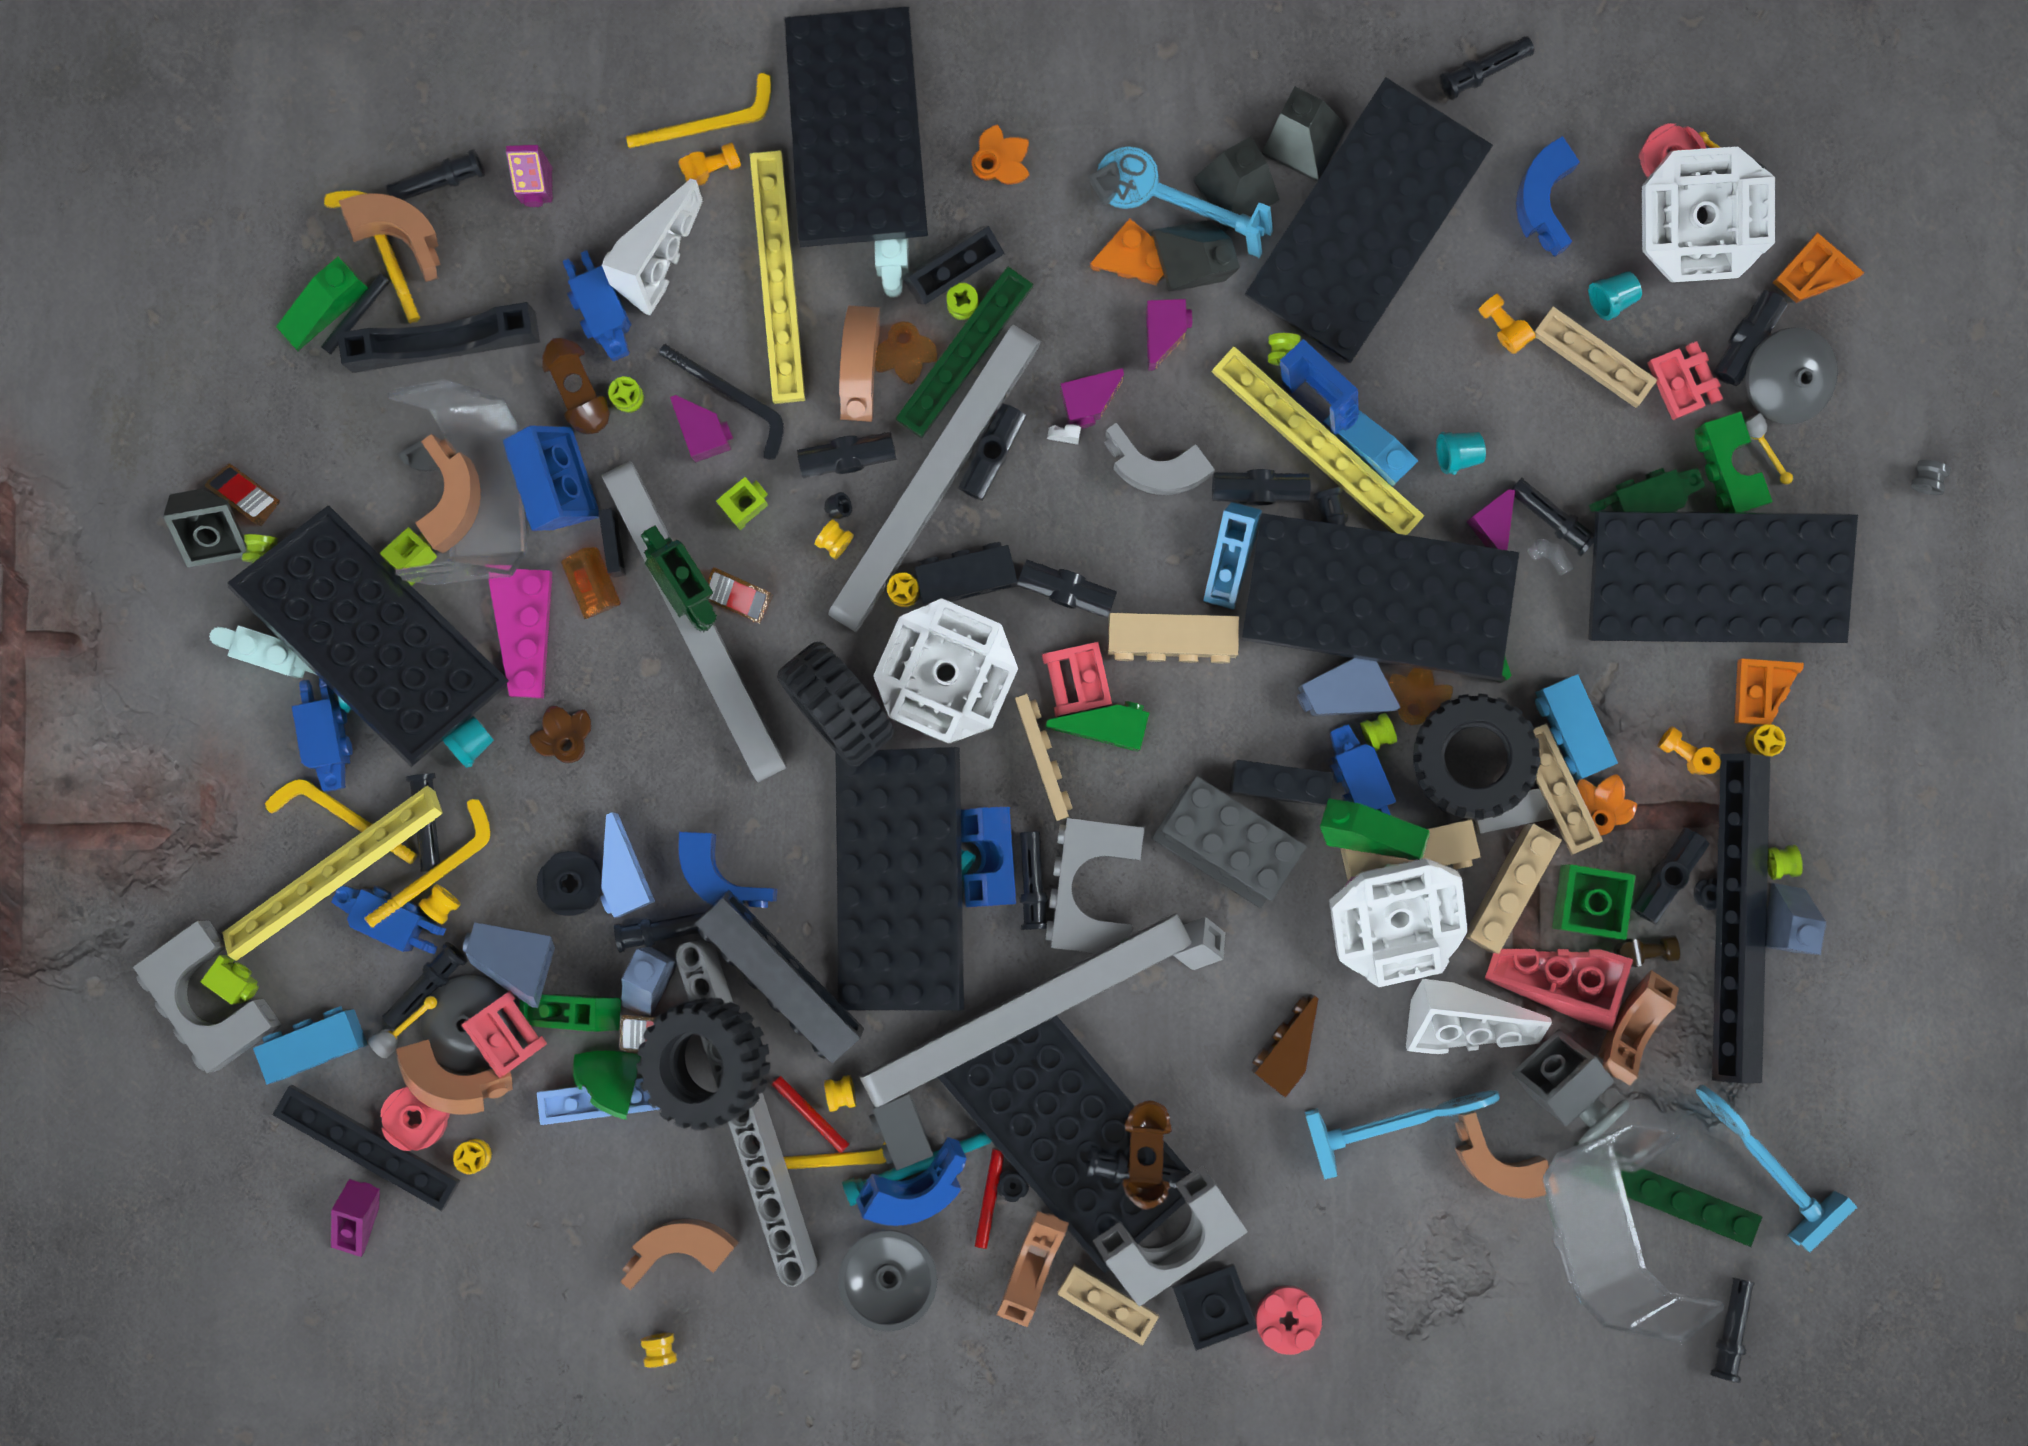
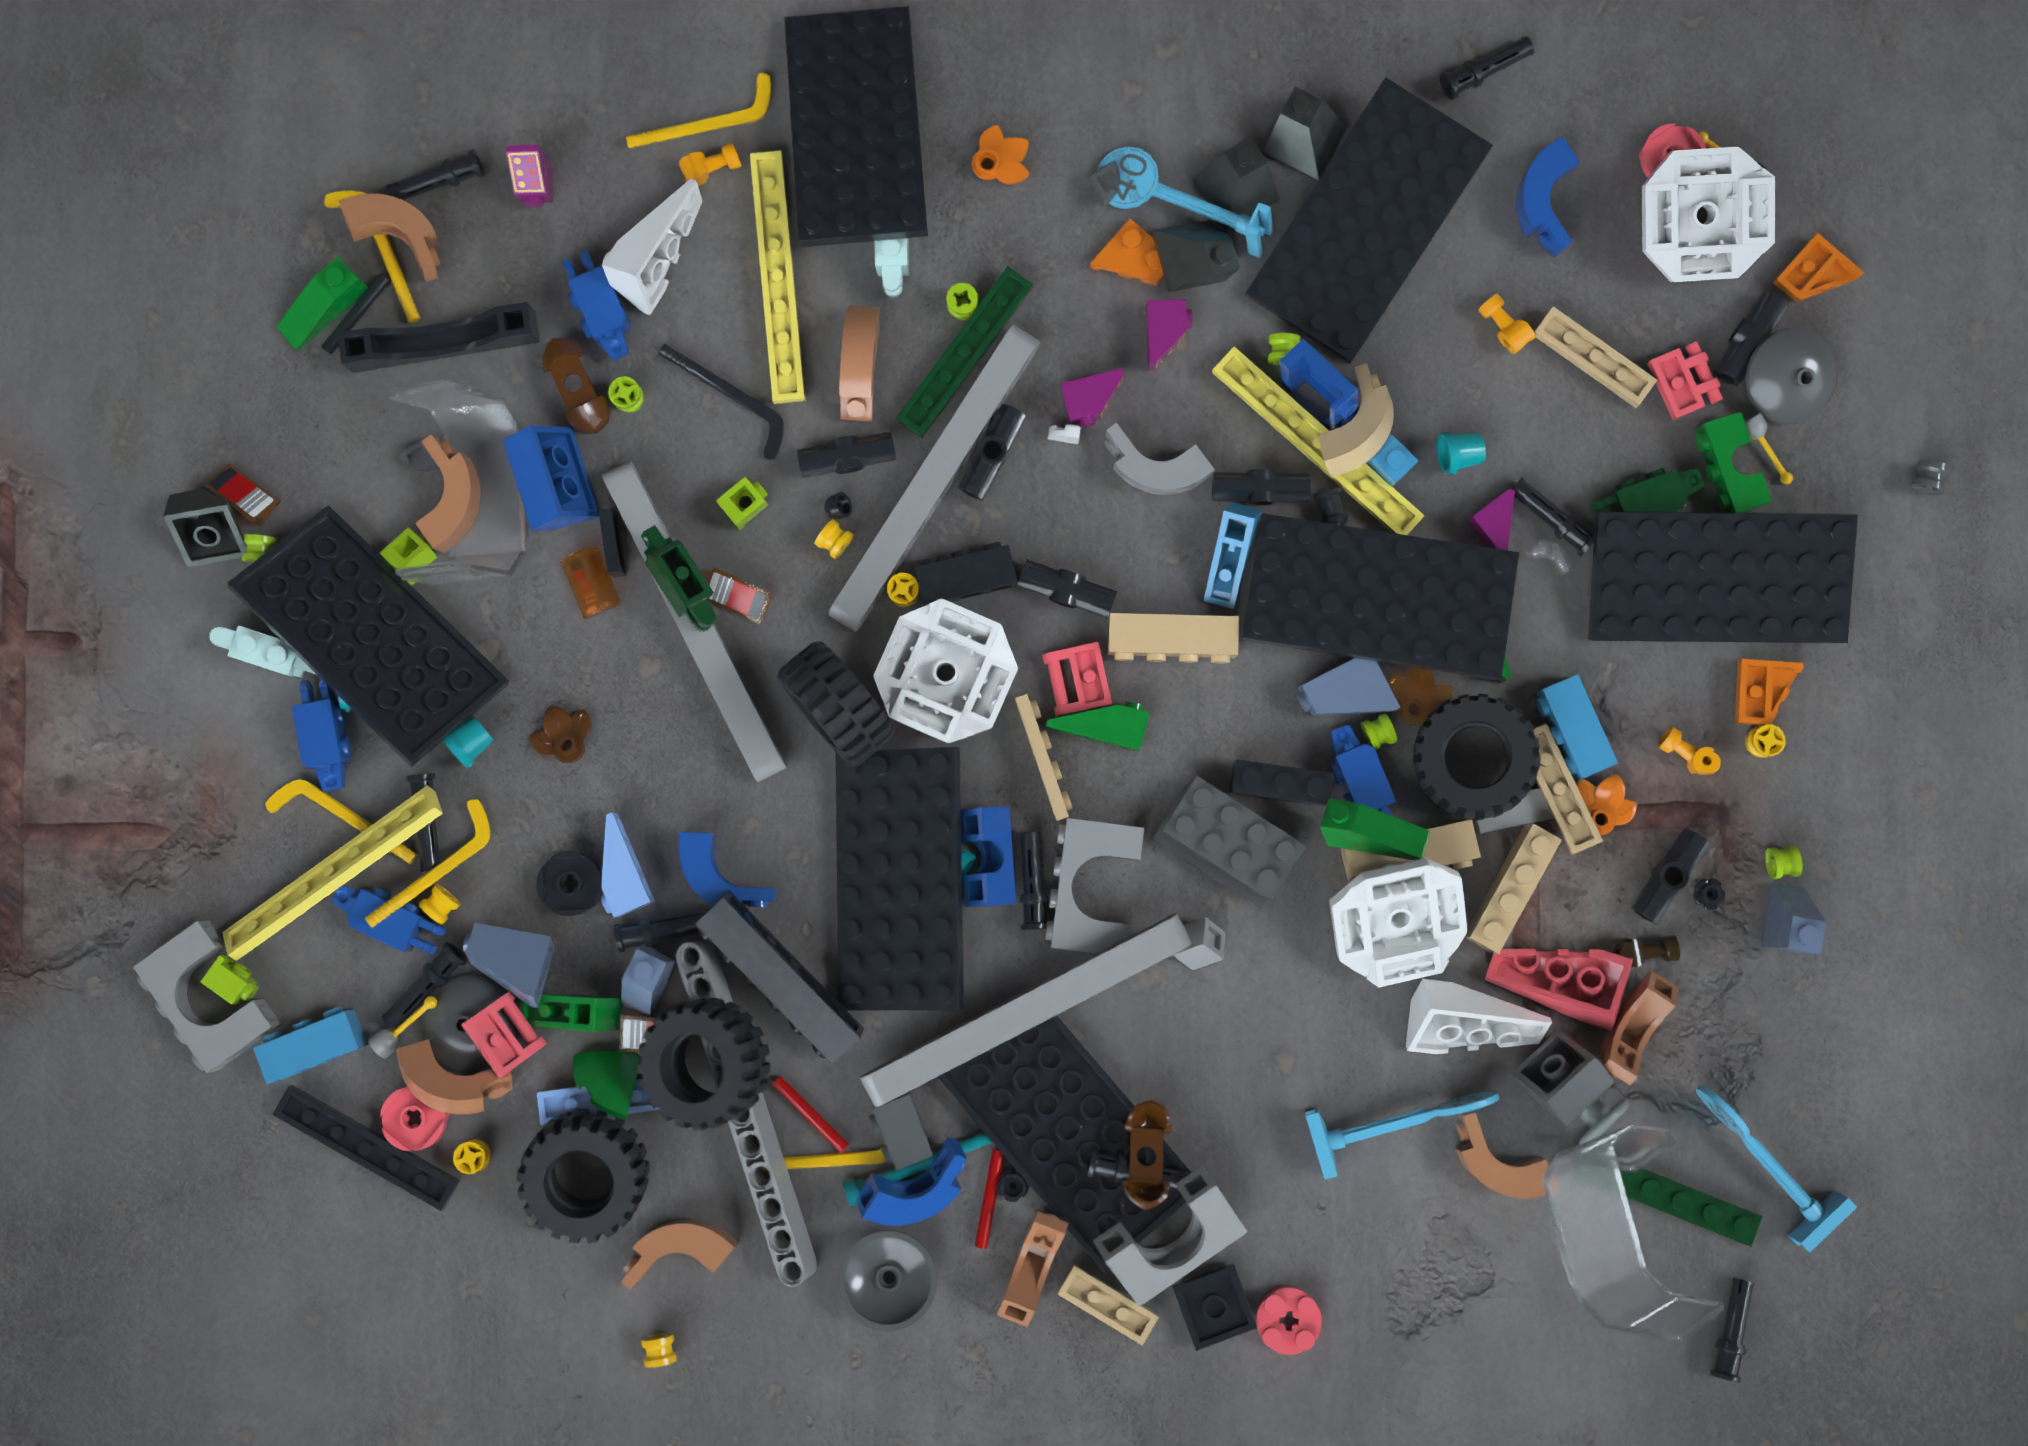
(354, 1217): magenta slope -> none
(522, 624): dark pink wing -> none
(569, 1214): none -> black tyre
(701, 429): magenta slope -> none
(840, 1093): yellow wheel -> none
(905, 357): clear orange plate -> none
(953, 265): black brick -> none
(1288, 1055): reddish brown slope -> none
(1366, 433): none -> tan arch
(1593, 901): green brick -> none
(1614, 294): teal piece -> none
(1741, 918): black brick -> none

